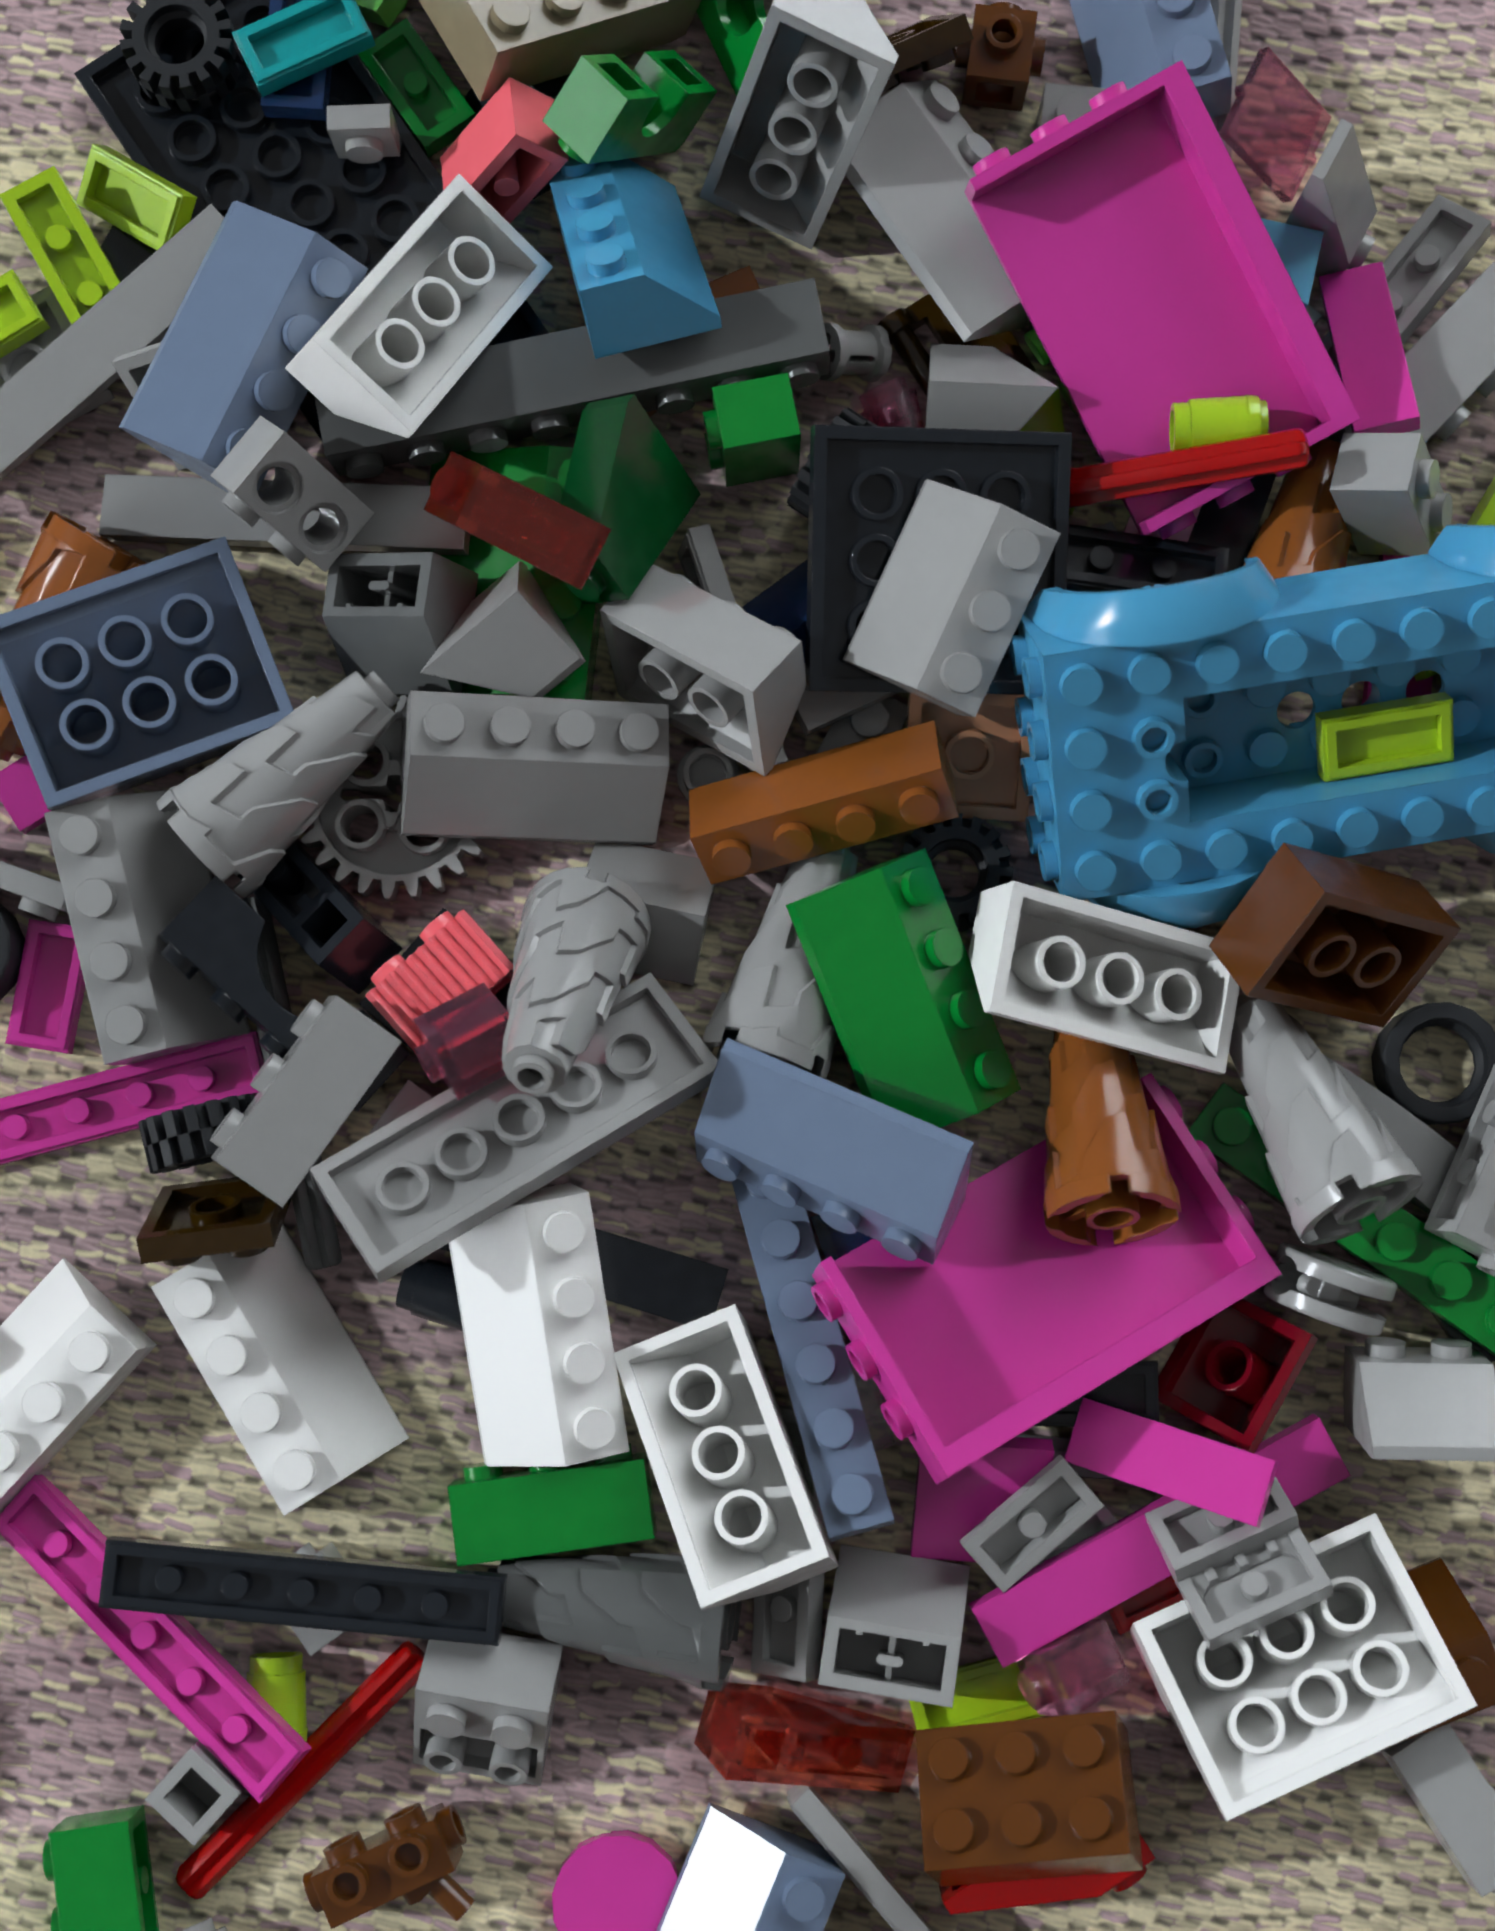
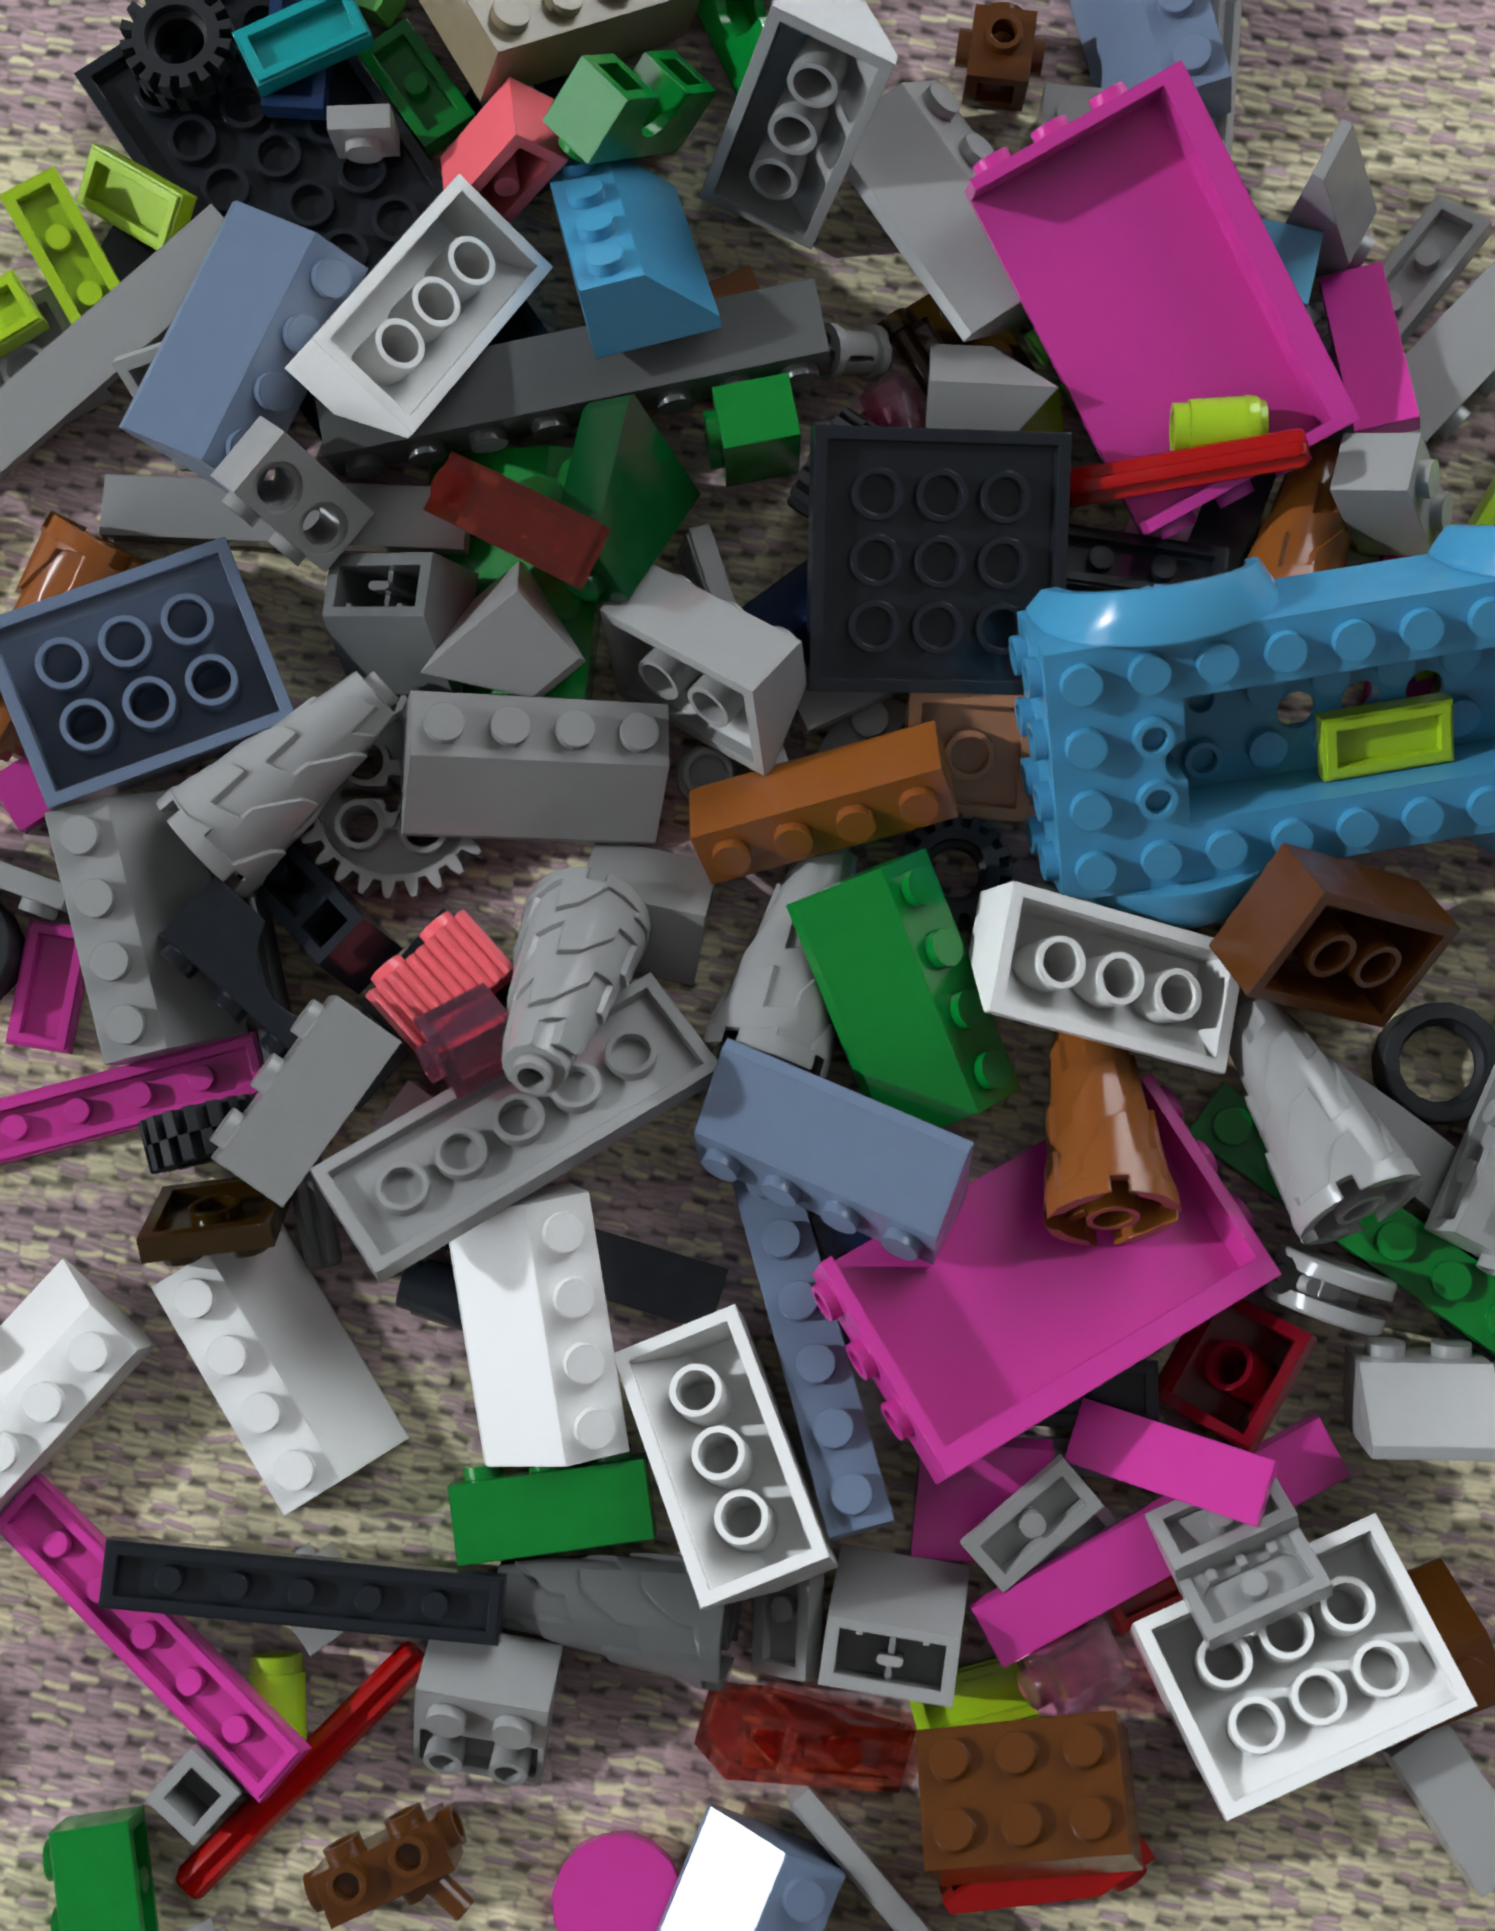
(928, 44): dark brown plate -> none
(951, 597): light grey slope -> none
(1275, 125): clear pink piece -> none

